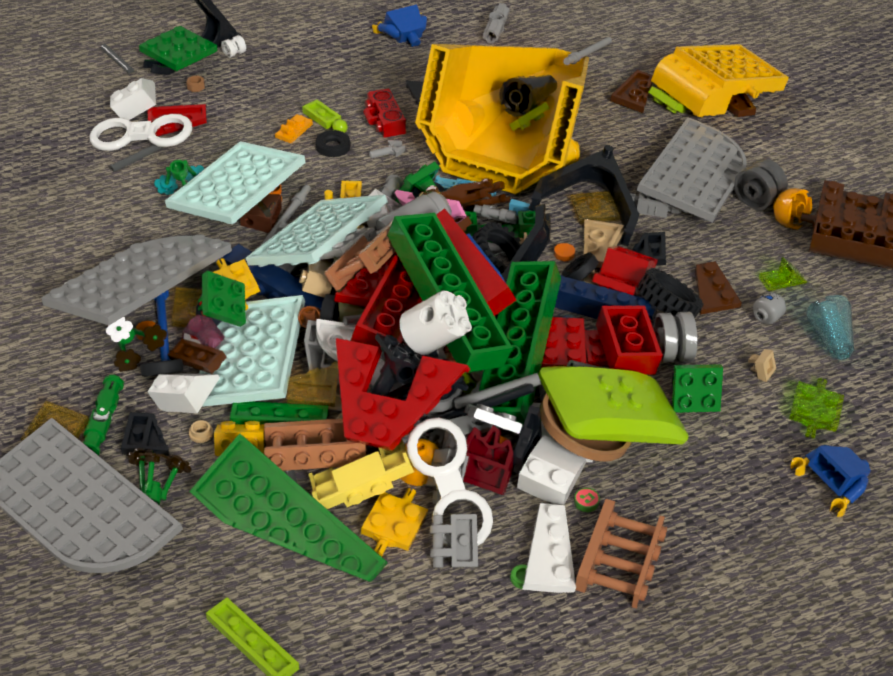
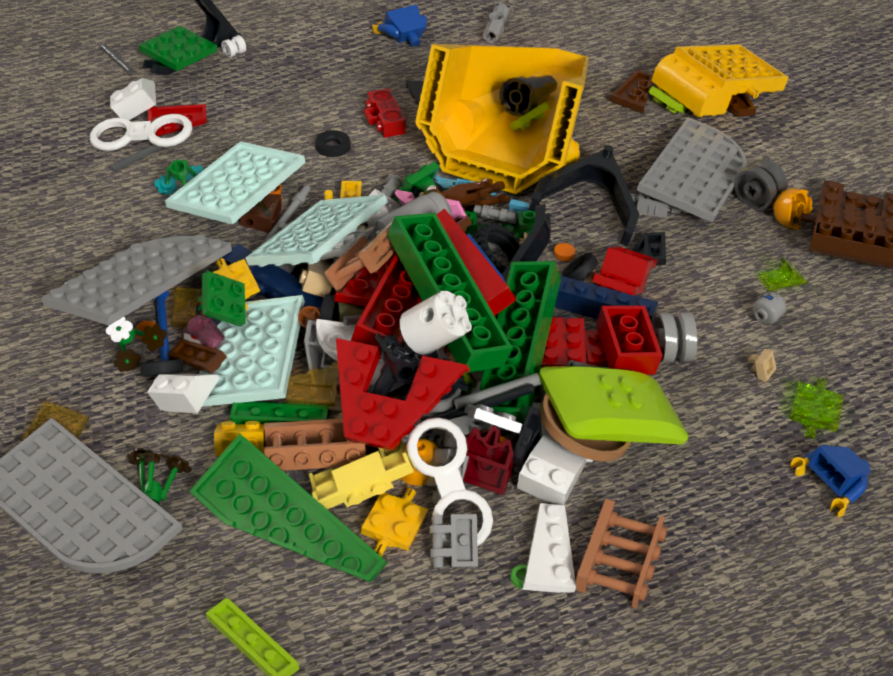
(105, 406): green piece -> none
(143, 432): black wing -> none
(195, 83): medium nougat tile -> none
(200, 426): tan plate -> none
(293, 128): light orange plate -> none
(324, 116): lime plate -> none
(394, 147): light grey bar -> none
(575, 57): light grey bar -> none
(586, 500): tile -> none
(595, 206): clear yellow plate -> none
(599, 237): tan wing -> none
(668, 293): black tyre -> none
(697, 388): green plate -> none
(714, 289): reddish brown wing -> none
(833, 325): clear light blue cone -> none

